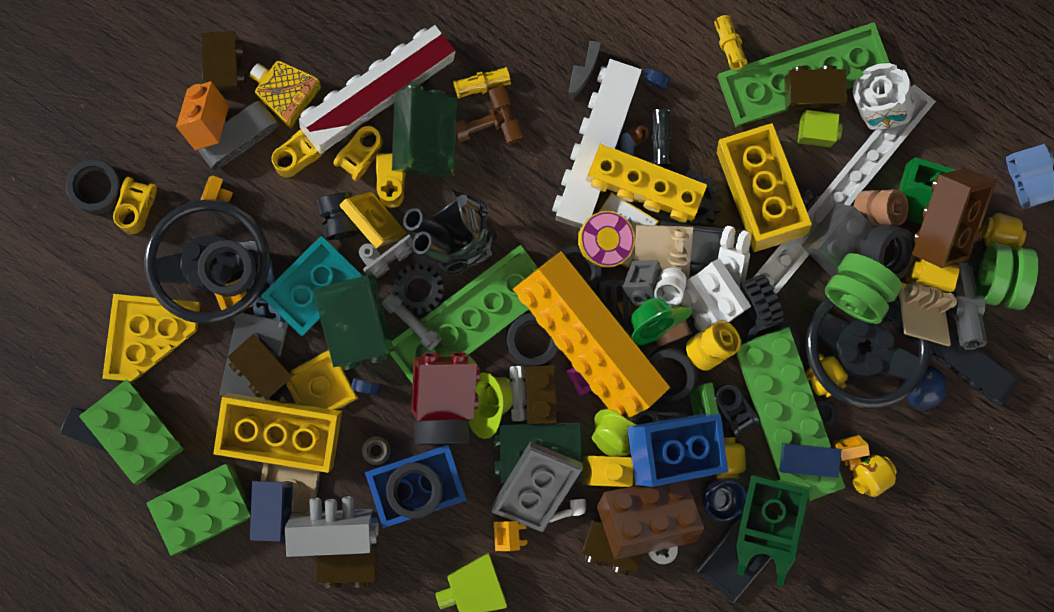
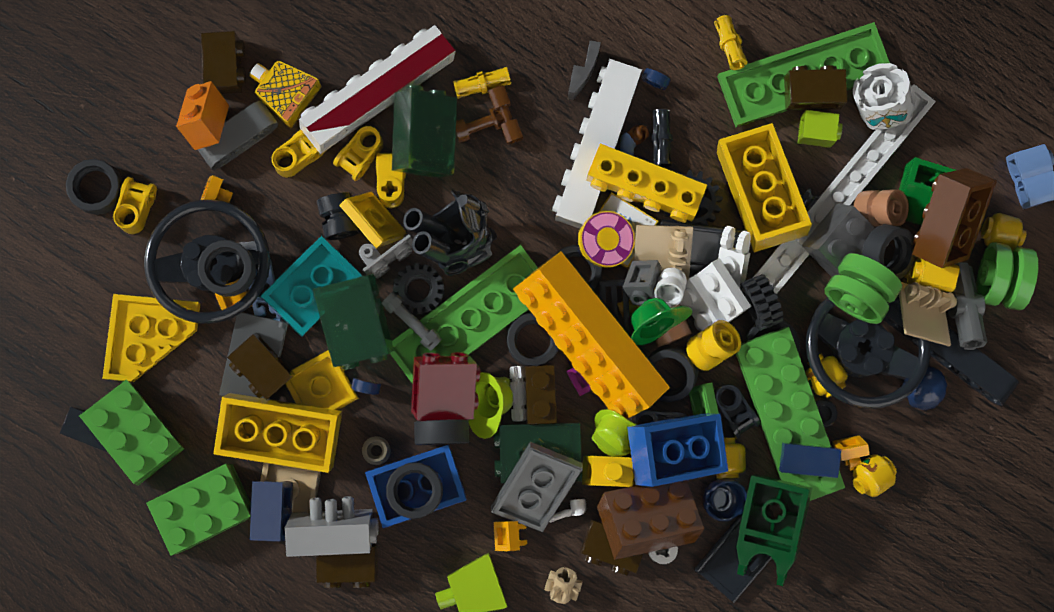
(563, 585): none -> tan gear

